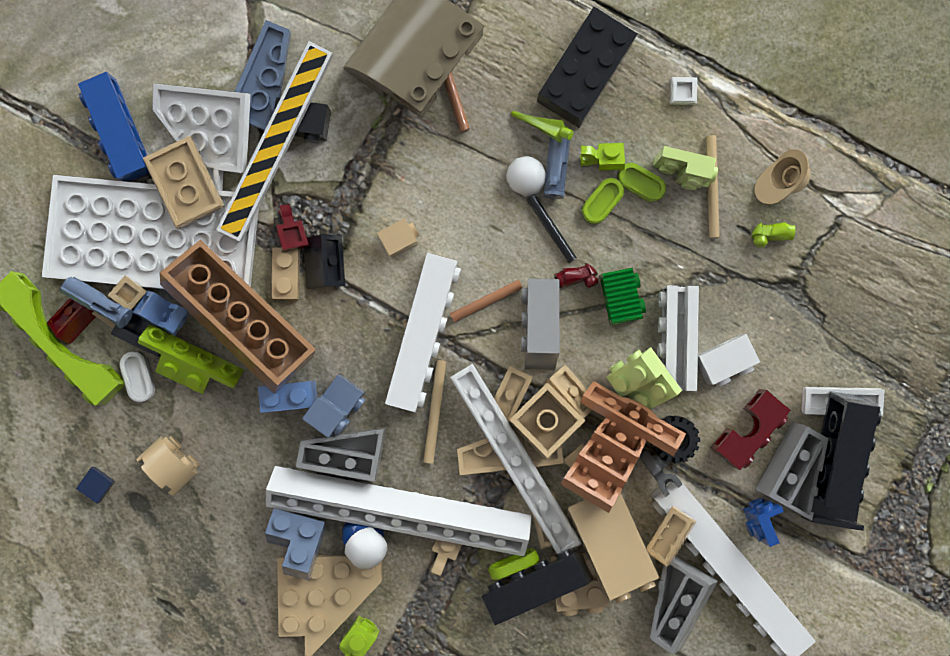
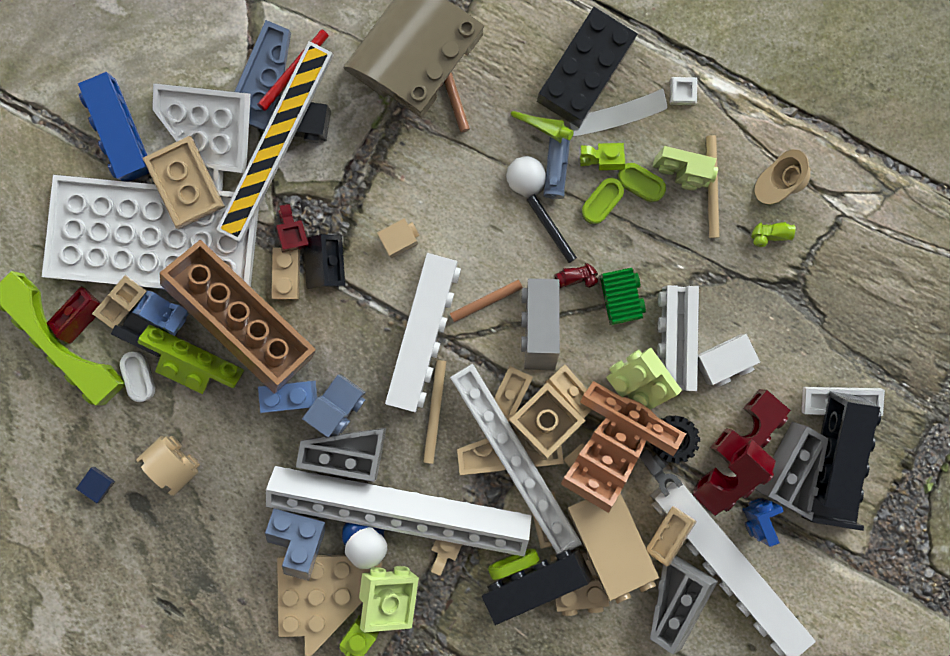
(96, 301): sand blue piece -> none
(282, 82): none -> red bar
(388, 599): none -> yellowish green plate
(622, 113): none -> white sticker
(751, 468): none -> dark red arch

